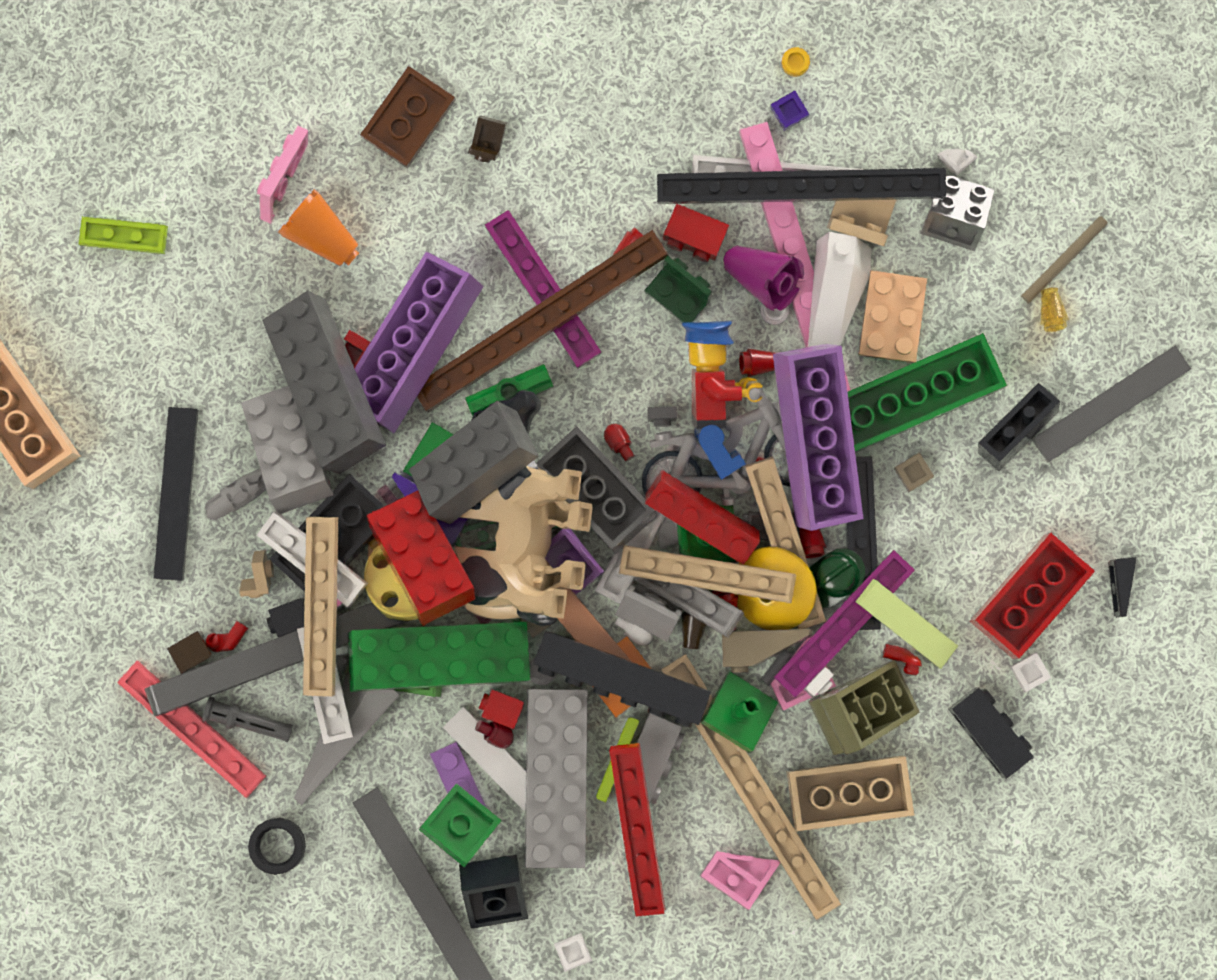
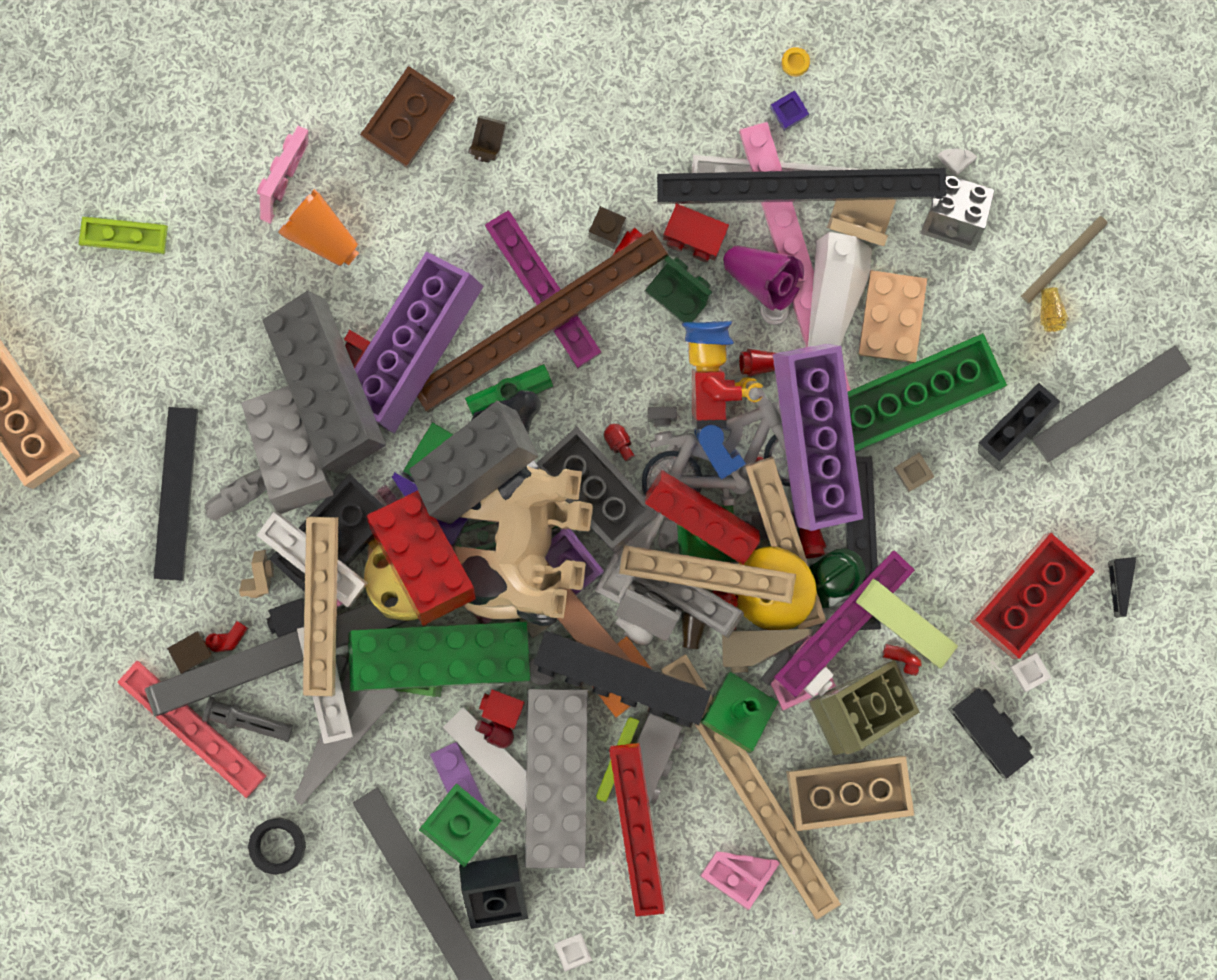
(607, 227): none -> dark brown brick

